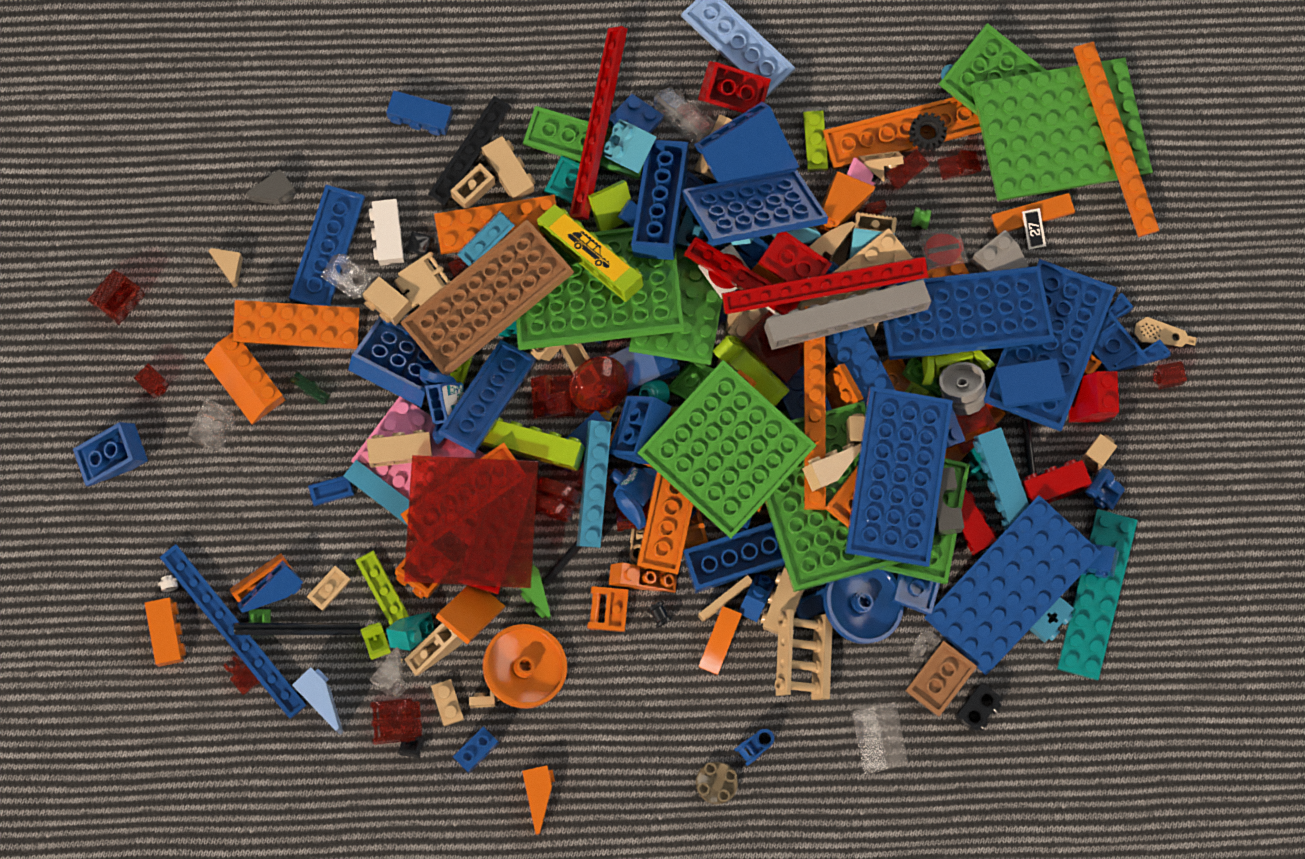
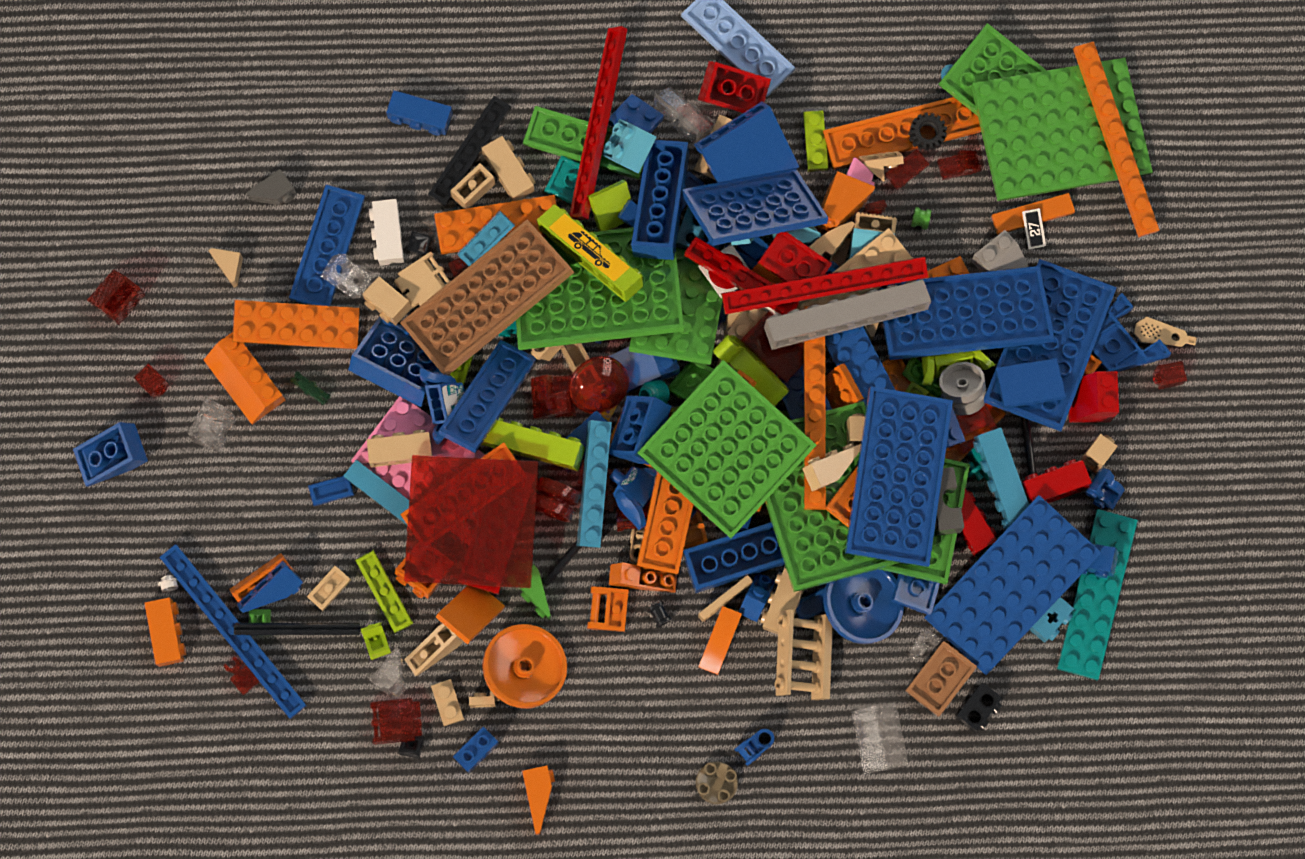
(318, 693): light blue slope -> none
(410, 631): teal slope -> none
(943, 249): clear piece -> none

